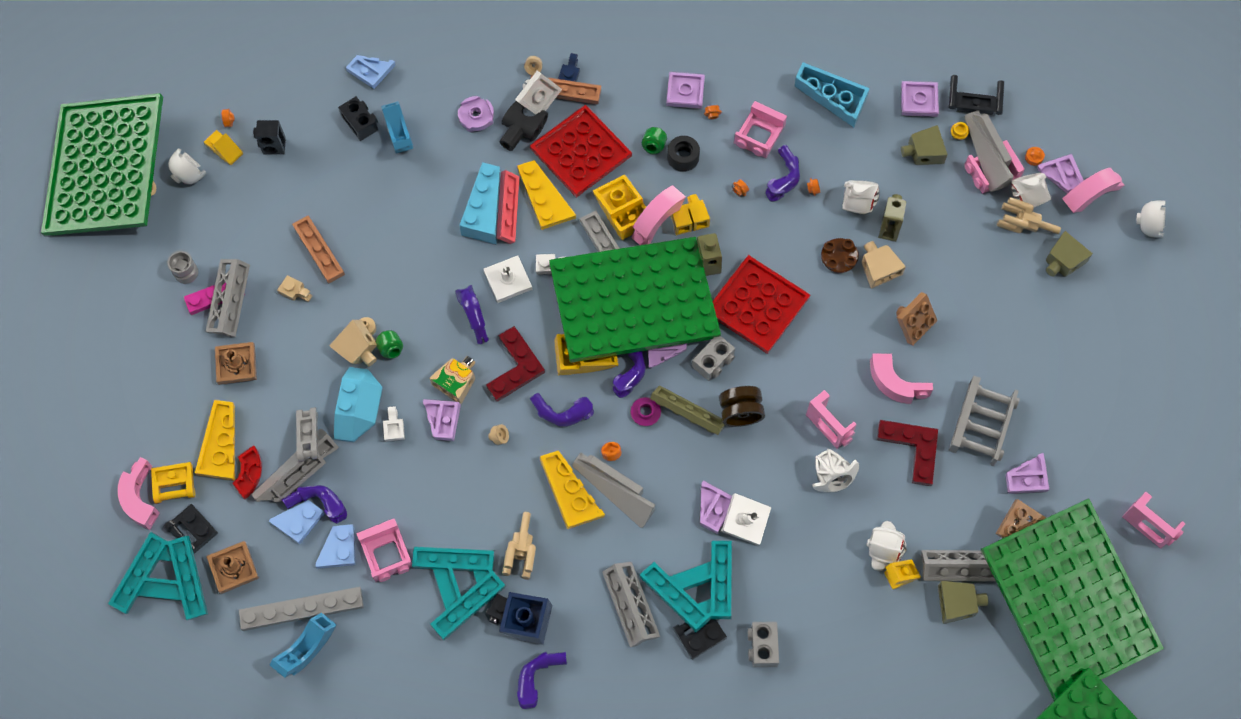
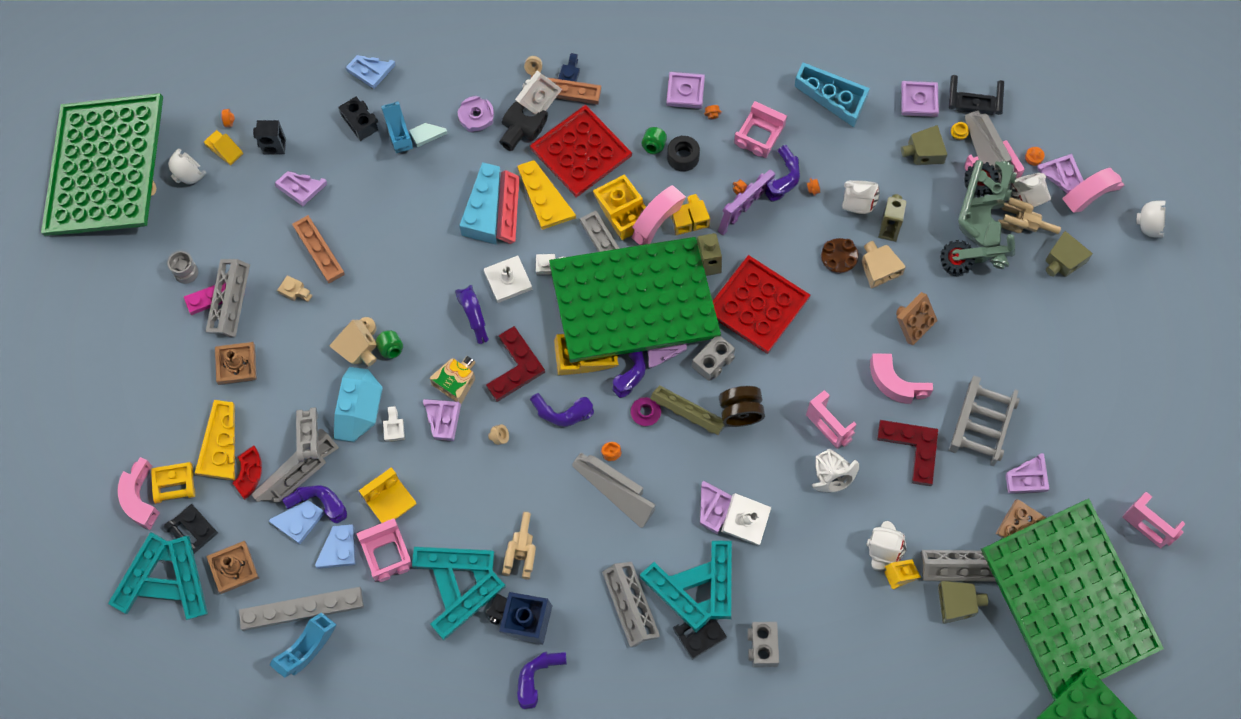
(299, 187): none -> lavender wing
(387, 496): none -> yellow bracket
(426, 133): none -> light aqua tile
(572, 498): yellow wing -> none
(744, 201): none -> medium lavender wing
(977, 222): none -> sand green piece

